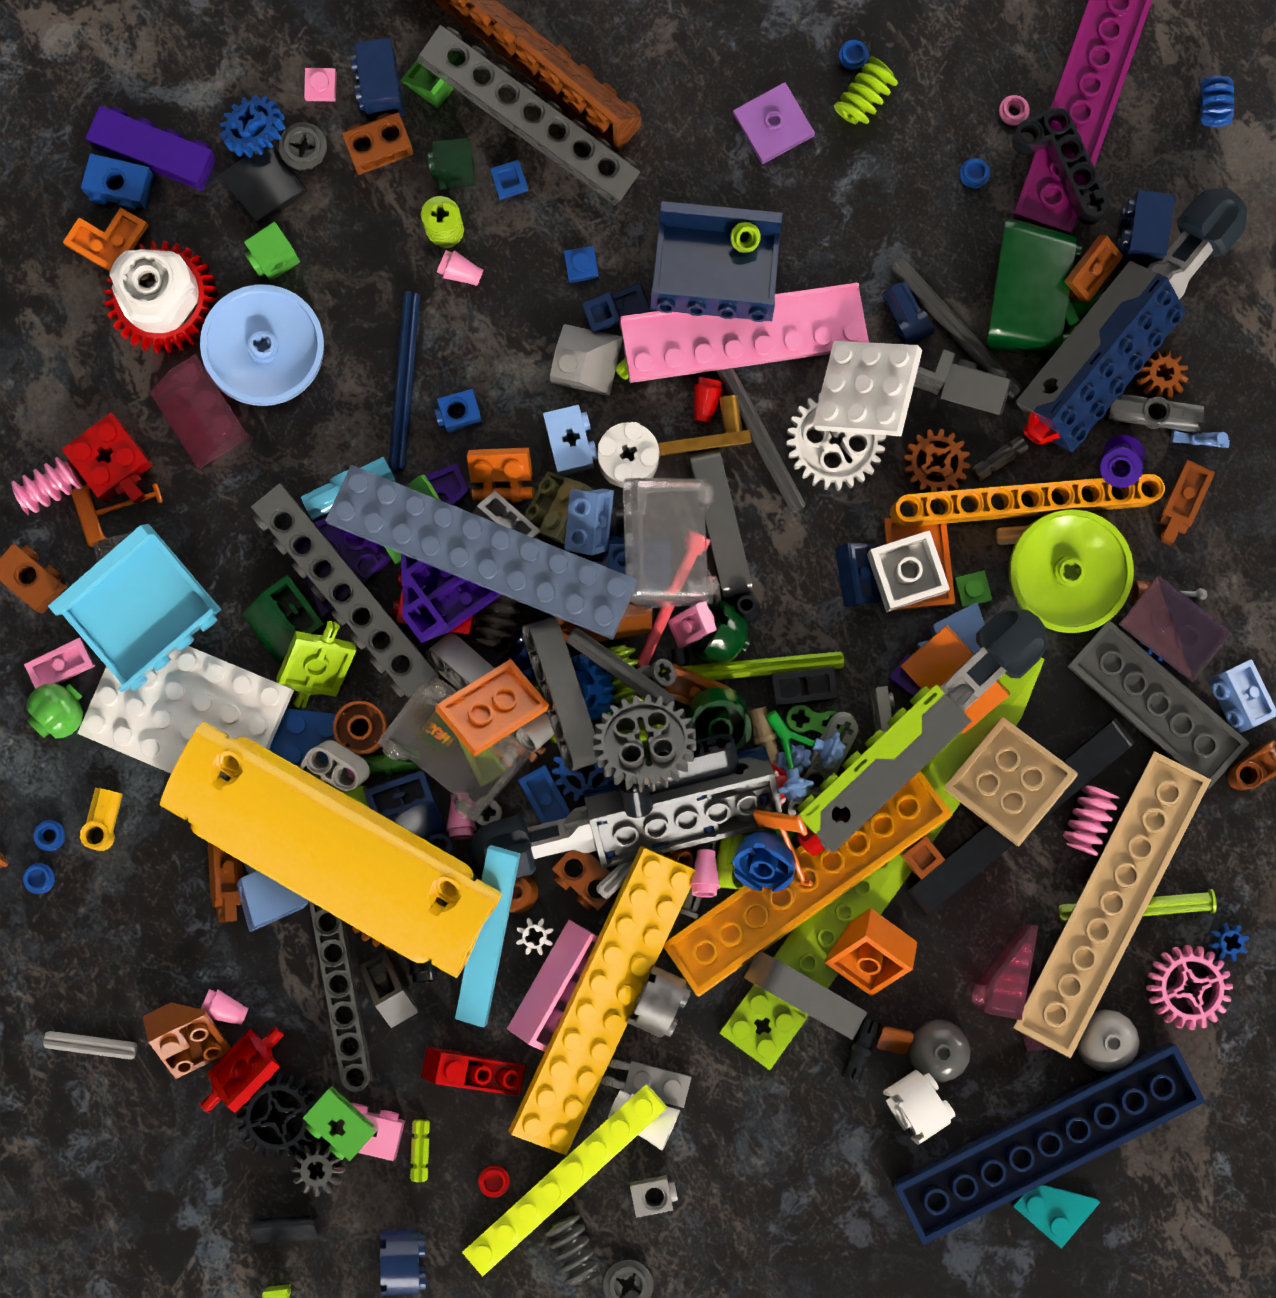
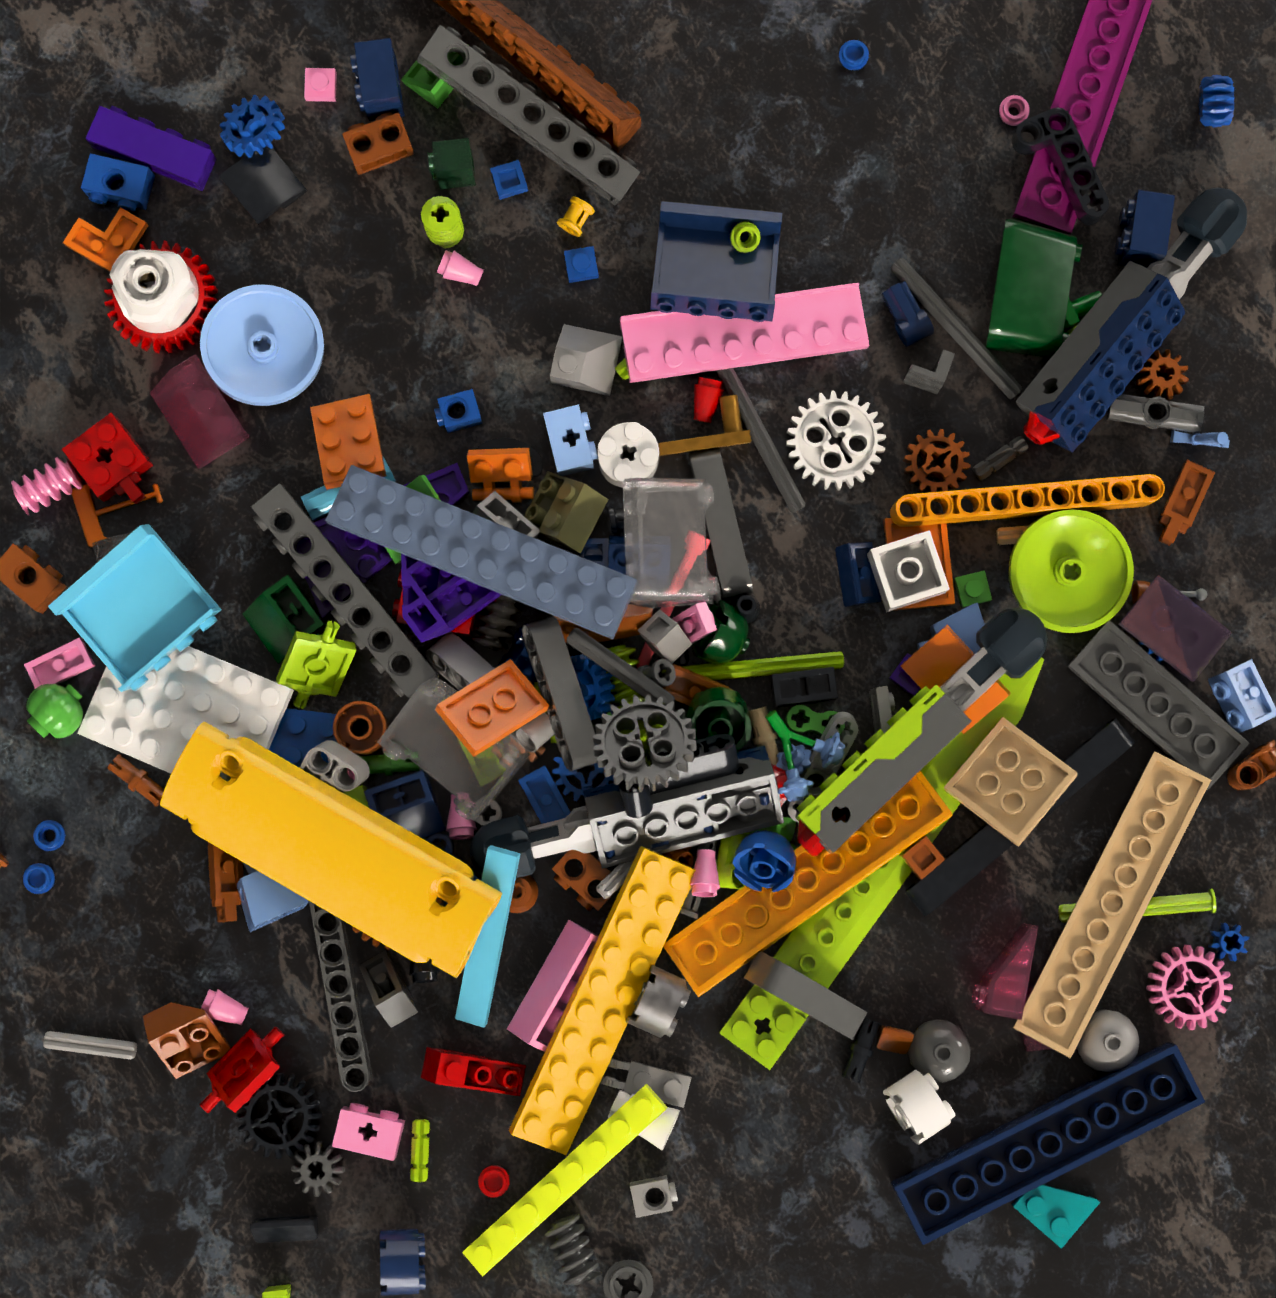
(102, 815): yellow piece -> none
(137, 779): none -> dark orange pin
(271, 252): bright green brick -> none
(294, 136): dark grey gear -> none
(336, 1107): bright green brick -> none
(347, 437): none -> orange plate
(404, 381): dark blue axle -> none
(436, 733): clear yellow tile -> none
(543, 940): white gear -> none
(575, 216): none -> yellow bush
(589, 521): medium blue bracket -> none
(607, 309): dark blue slope -> none
(664, 636): none -> light grey brick
(773, 123): medium lavender plate -> none
(784, 823): orange piece -> none
(865, 92): lime piece -> none
(867, 388): white plate -> none
(872, 952): orange slope -> none
(974, 173): blue plate -> none
(976, 387): dark grey brick -> none
(1090, 819): bright pink piece -> none
(1093, 269): dark orange panel -> none
(1122, 448): dark purple hose -> none

